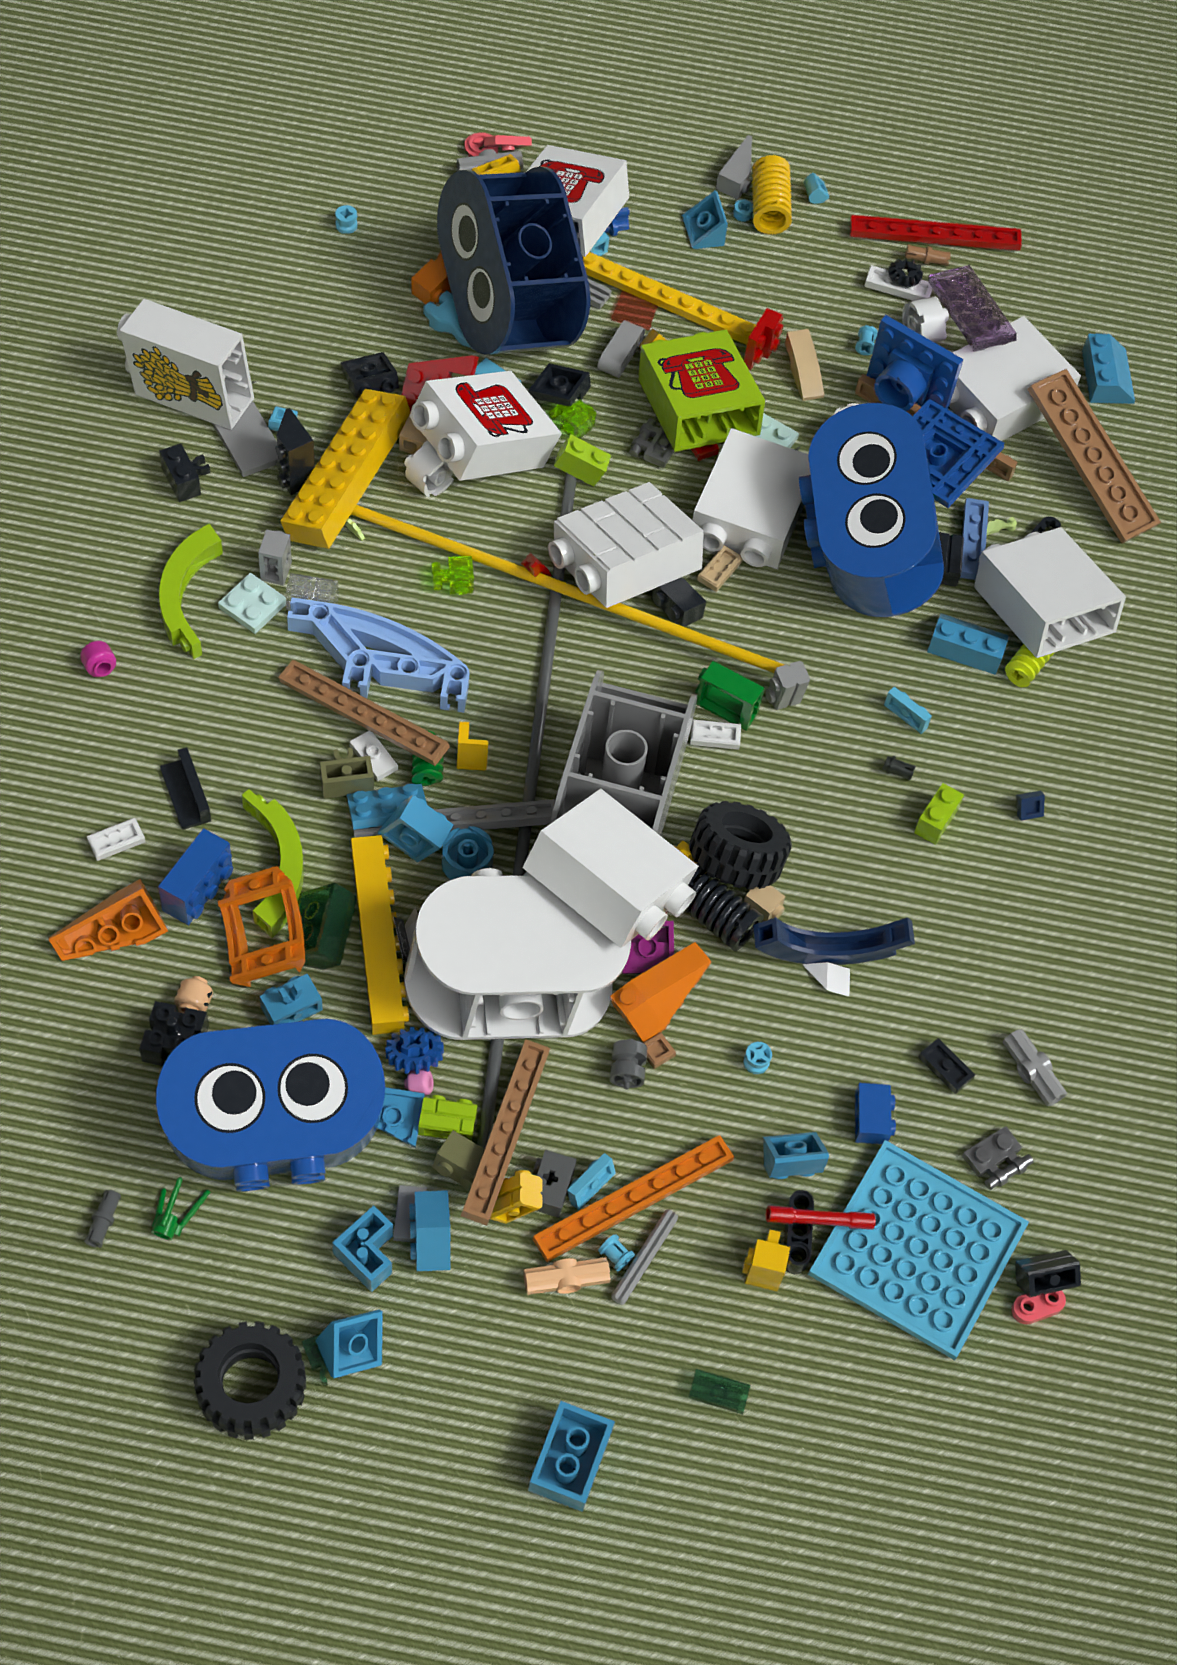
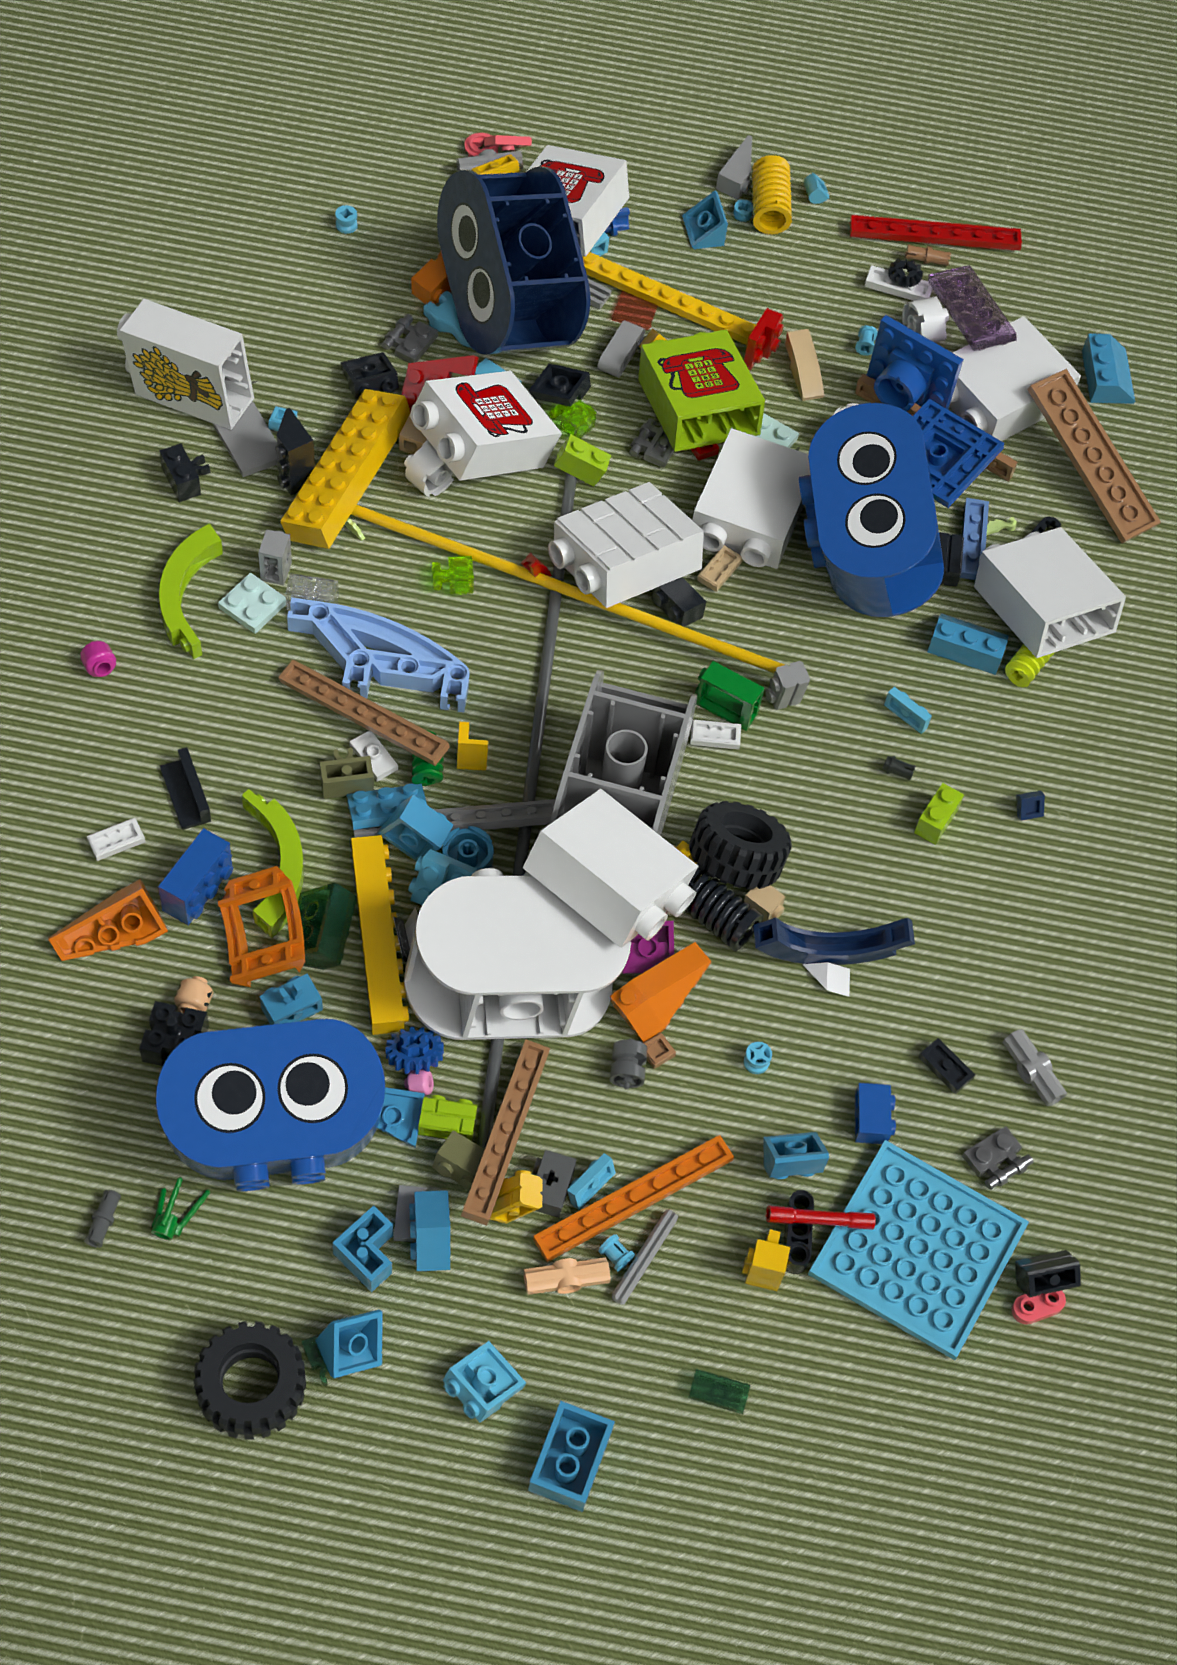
(415, 343): none -> flat silver plate
(435, 871): none -> medium azure plate
(483, 1382): none -> medium azure plate

